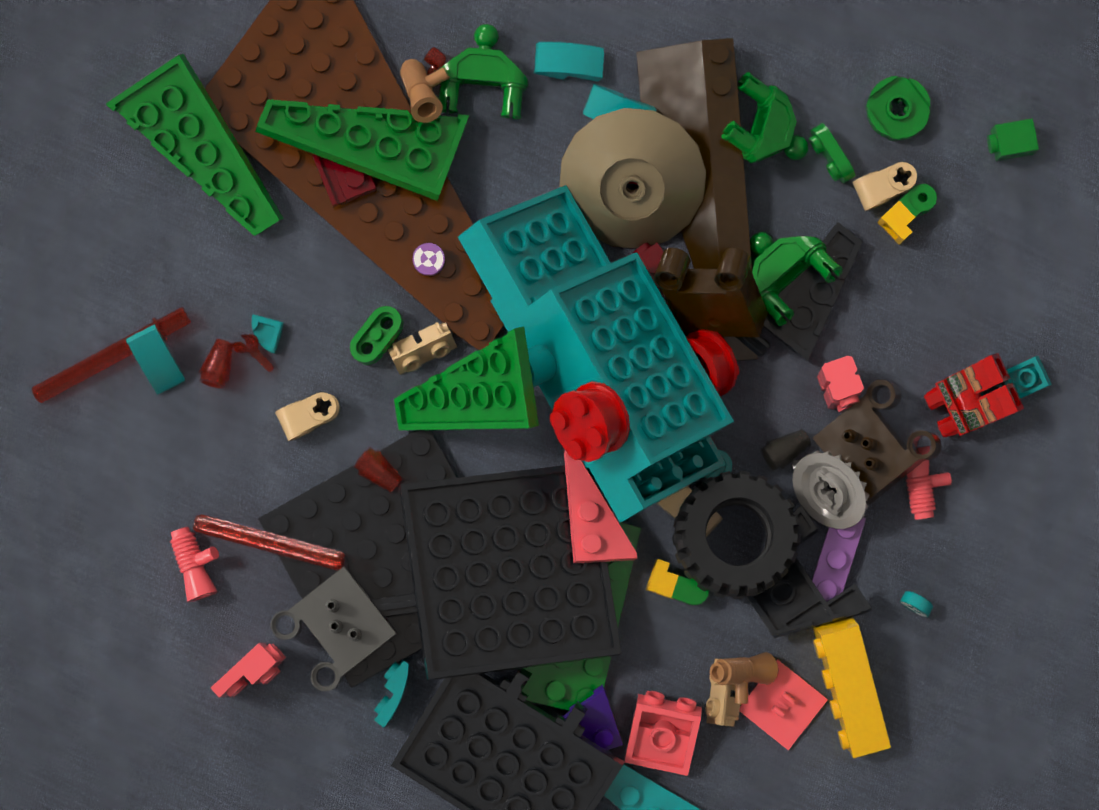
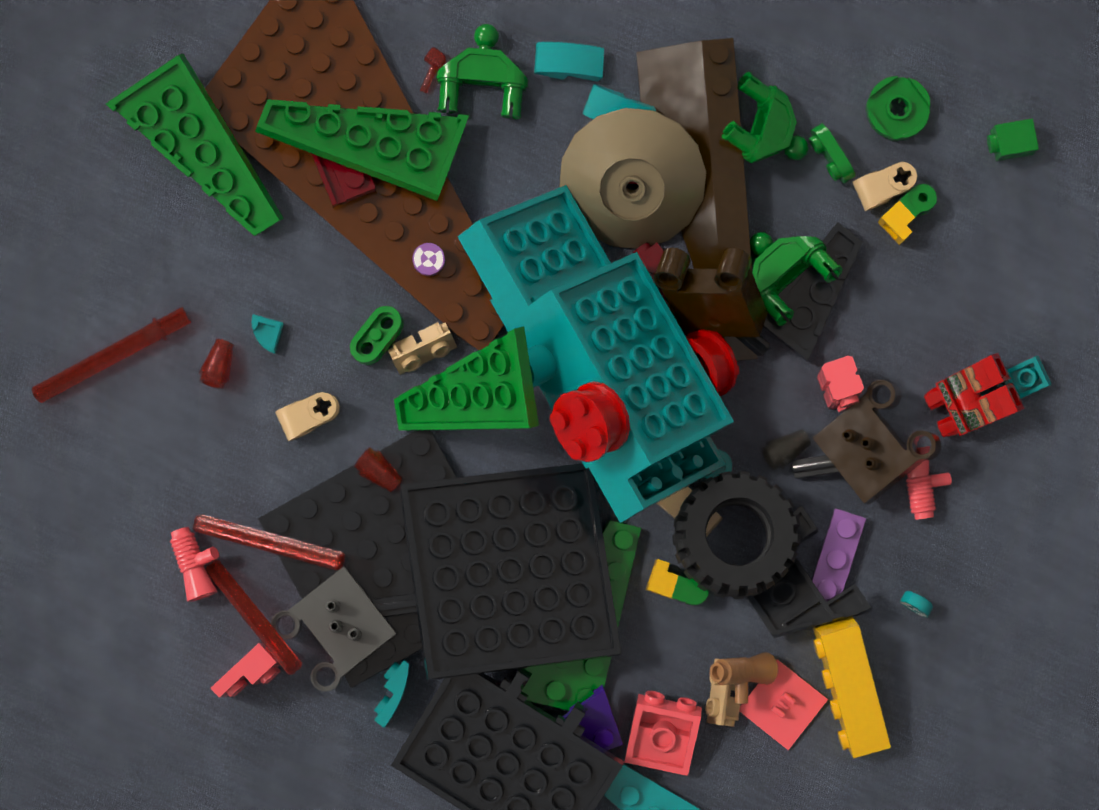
(155, 359): teal slope -> none
(252, 348): clear red hand -> none
(254, 617): none -> clear red axle
(419, 85): medium nougat piece -> none
(593, 527): coral wing -> none
(829, 508): light grey gear -> none

